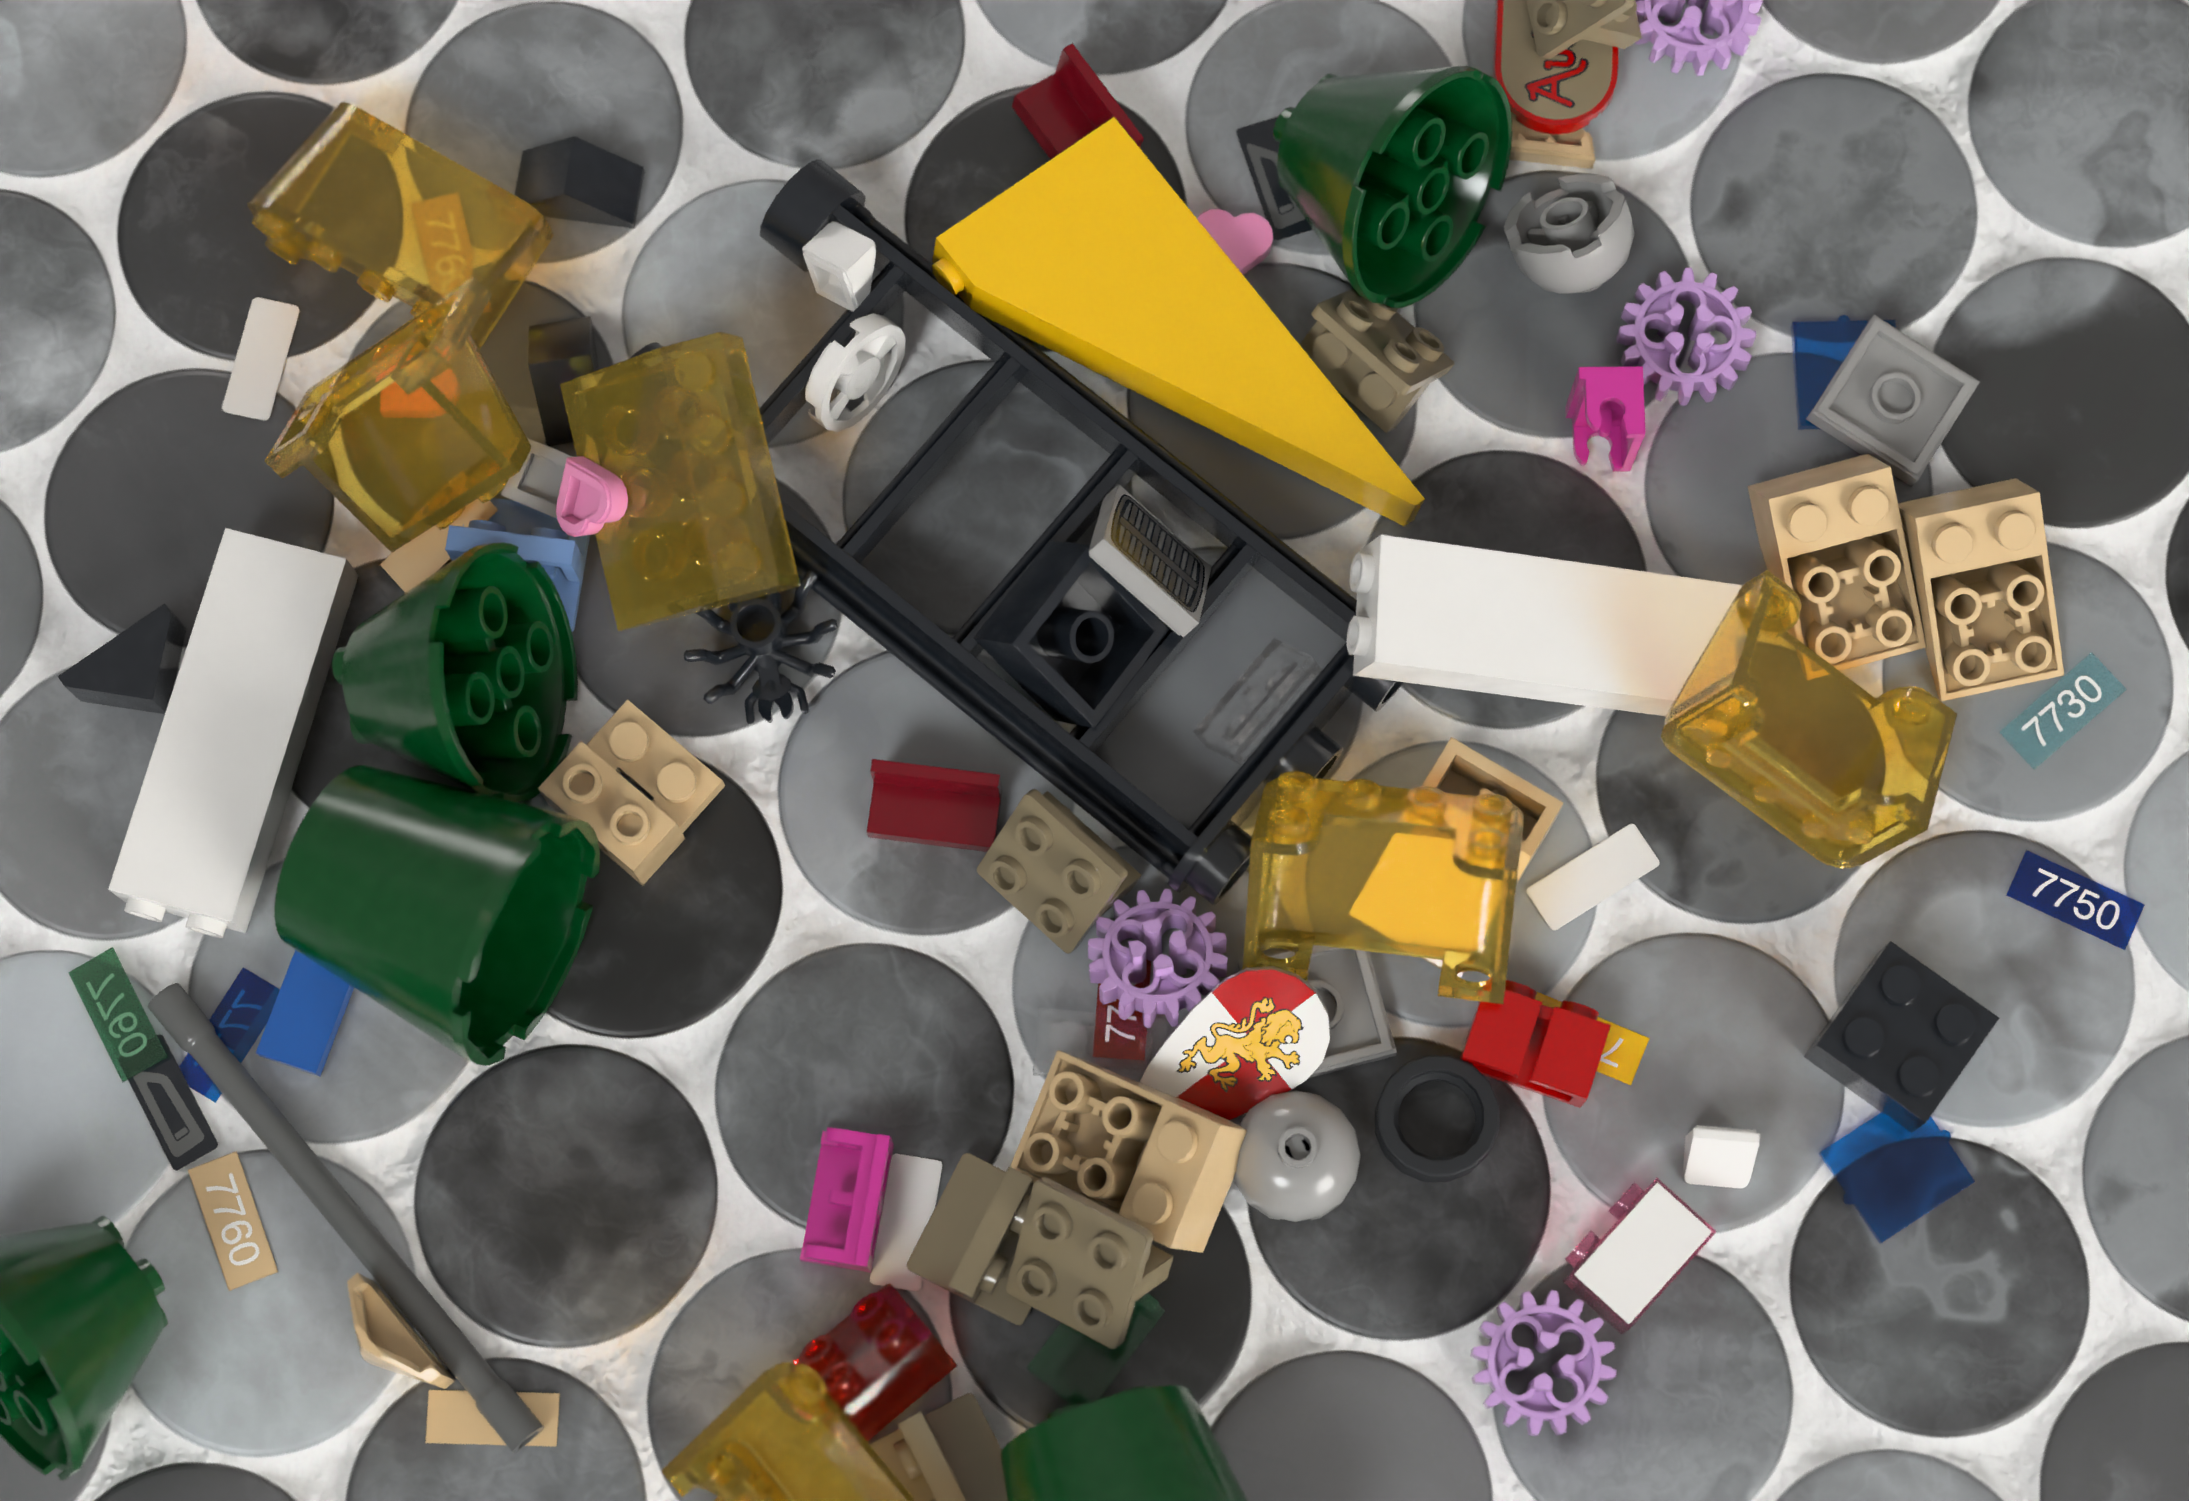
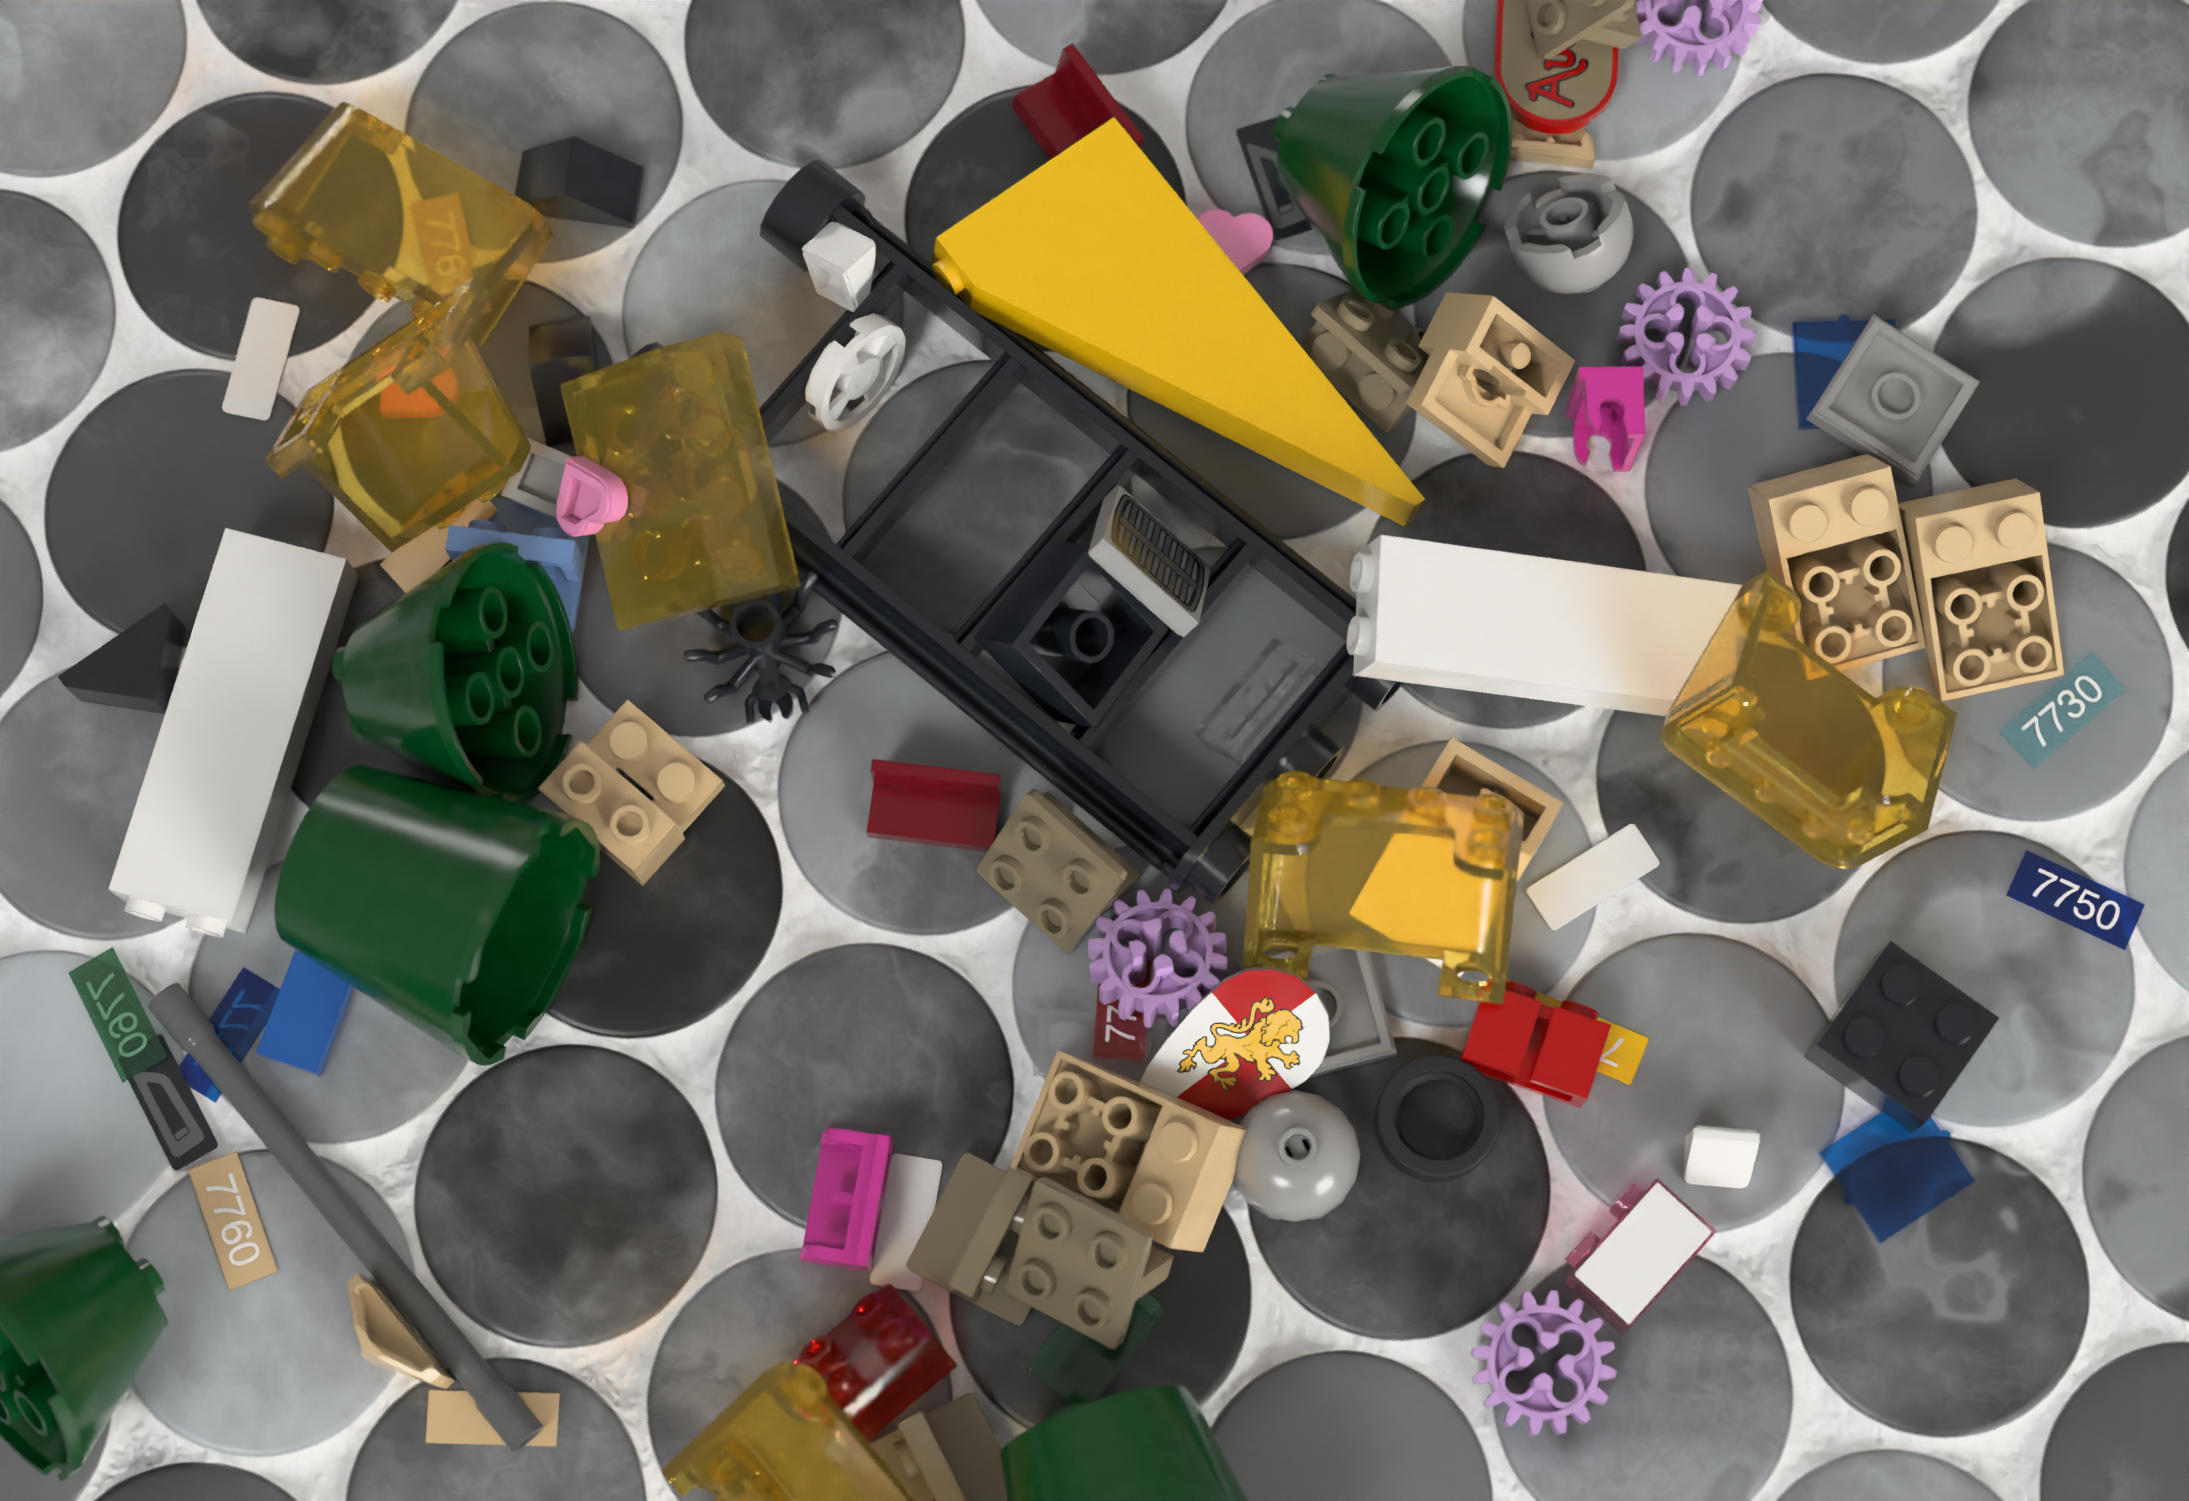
(1486, 375): none -> tan brick

